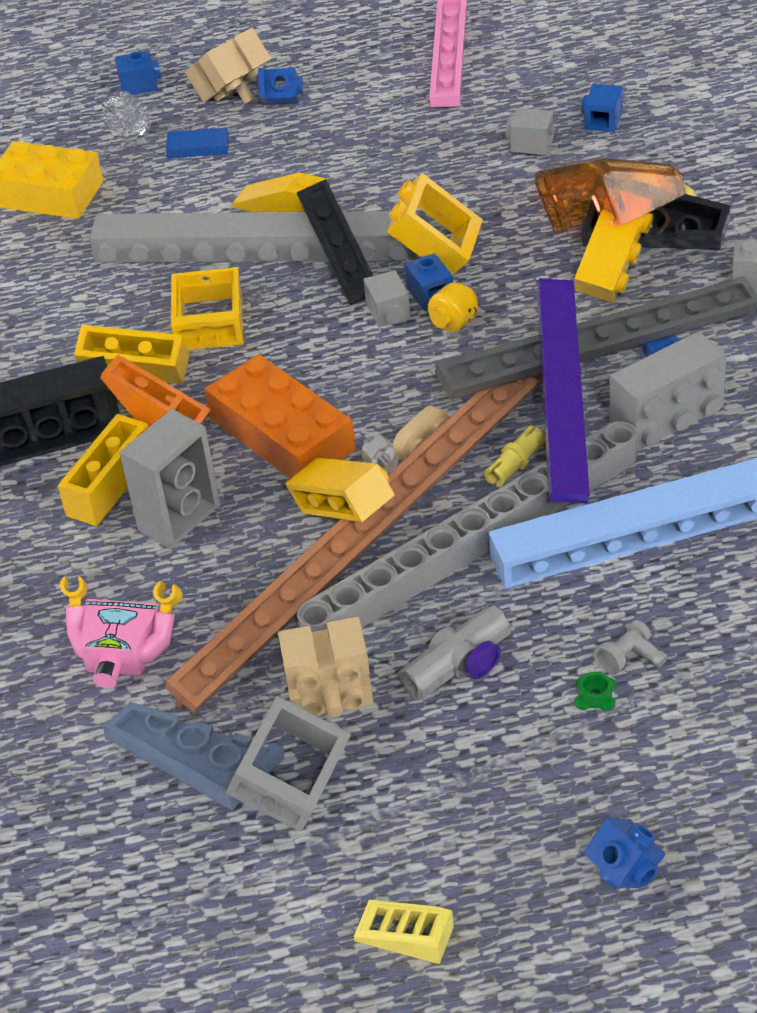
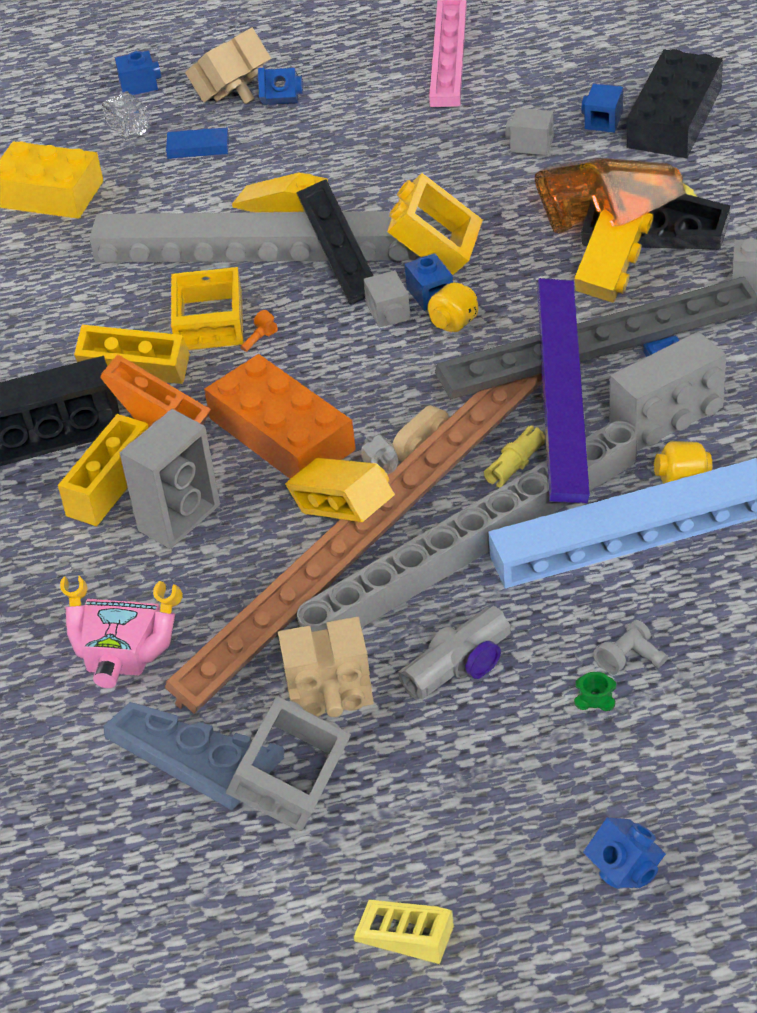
(265, 326): none -> orange hand
(674, 103): none -> black brick
(681, 460): none -> yellow head

